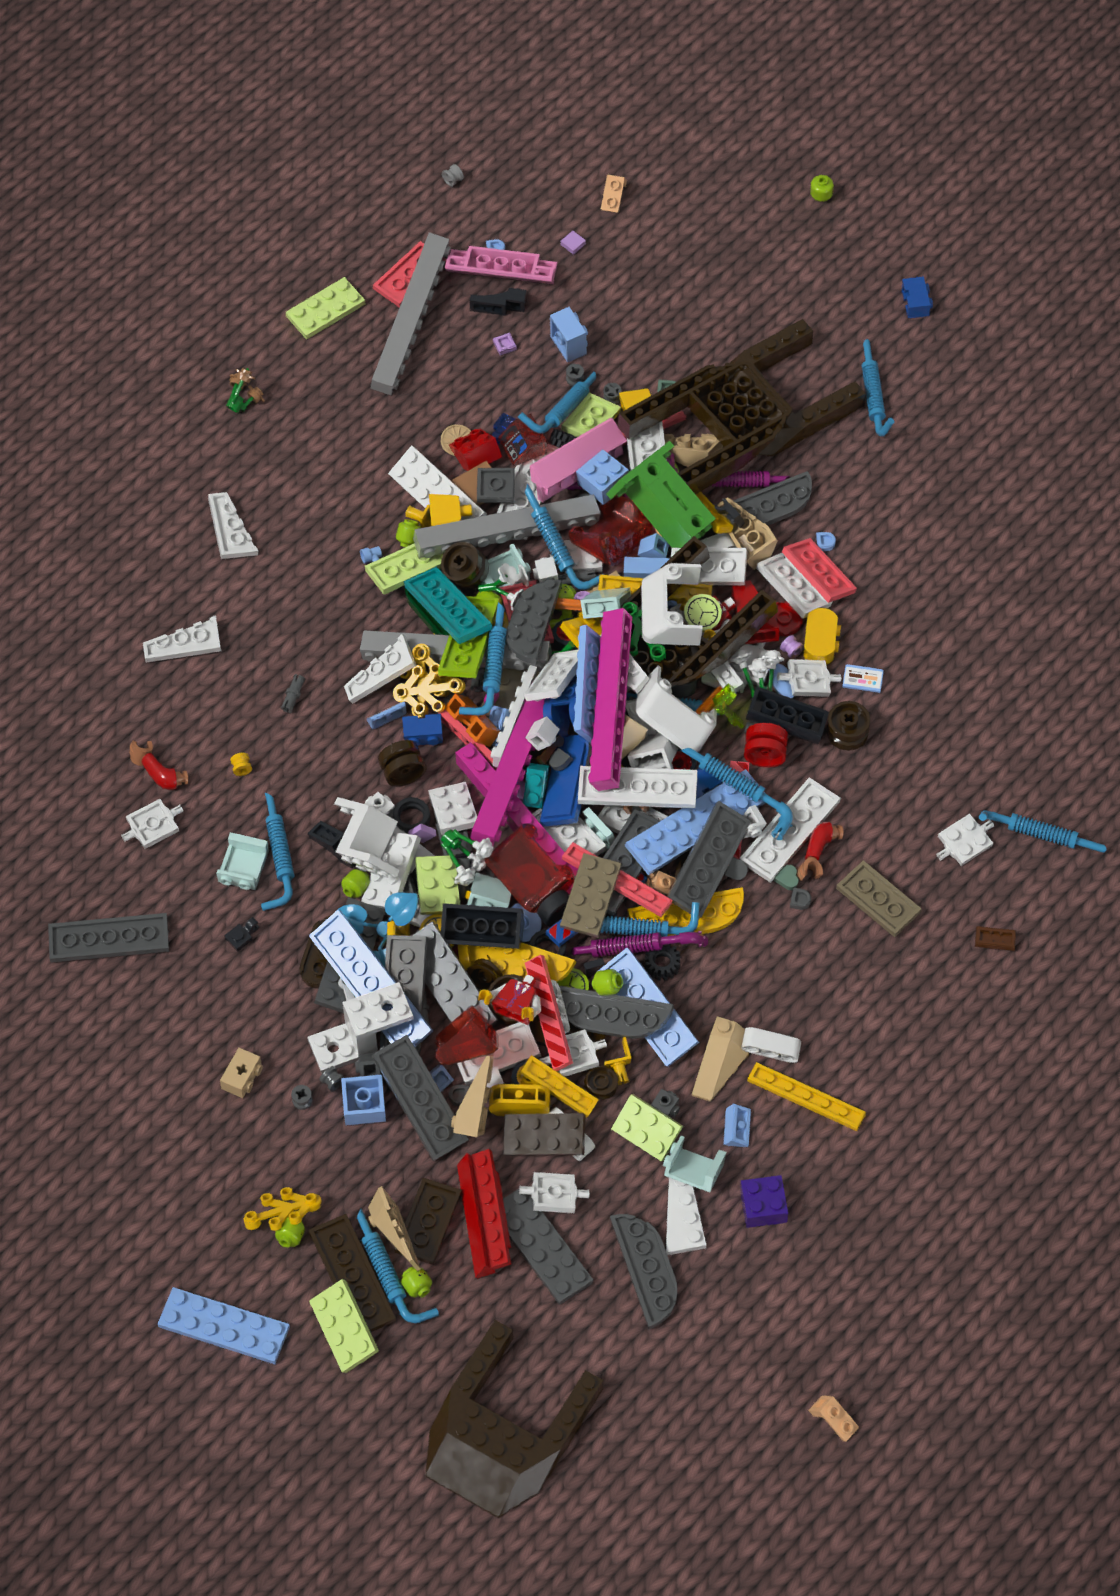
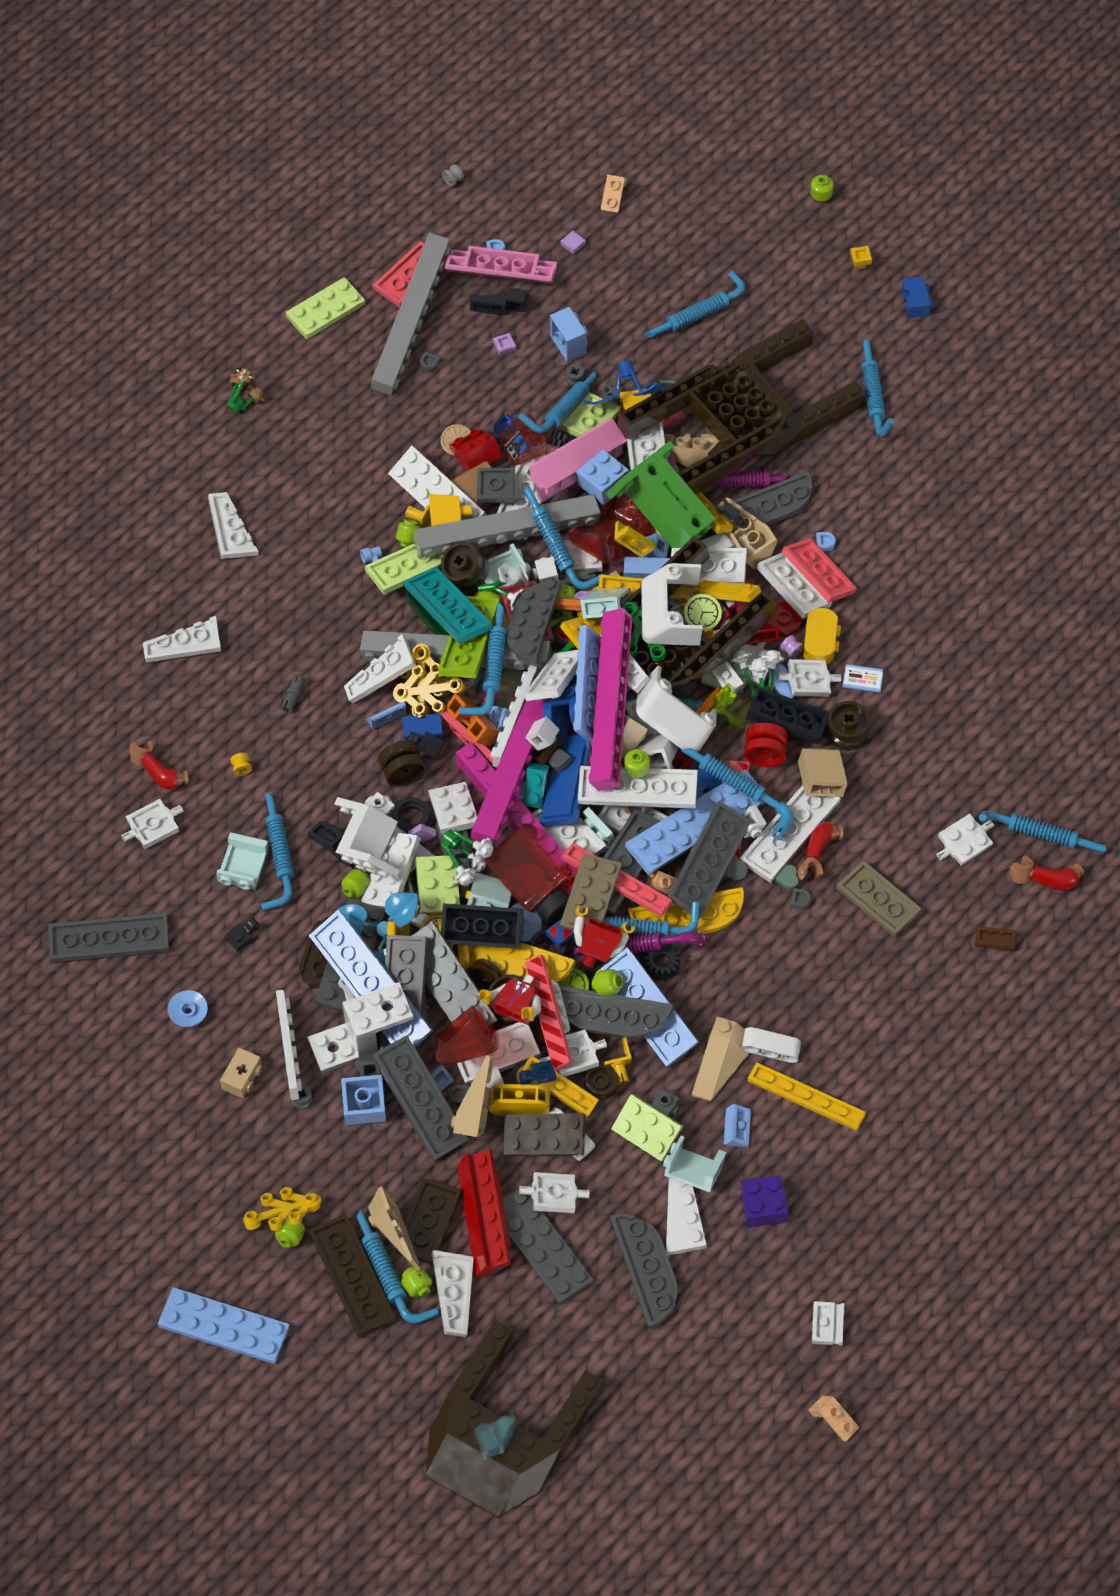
(186, 1001): none -> light blue dish
(289, 1050): none -> white plate
(331, 1078): dark grey wheel -> none
(344, 1326): yellowish green plate -> none
(428, 743): none -> black plate
(429, 362): none -> dark grey tile
(453, 1282): none -> white wing
(495, 1436): none -> clear light blue slope
(540, 1072): none -> clear blue plate
(598, 938): none -> red torso
(627, 372): none -> blue plant
(633, 540): none -> yellow panel
(637, 763): none -> lime head
(700, 309): none -> dark azure piece
(727, 590): none -> yellow plate
(822, 772): none -> tan brick
(827, 1323): none -> white plate
(861, 256): none -> yellow tile
(1056, 879): none -> piece

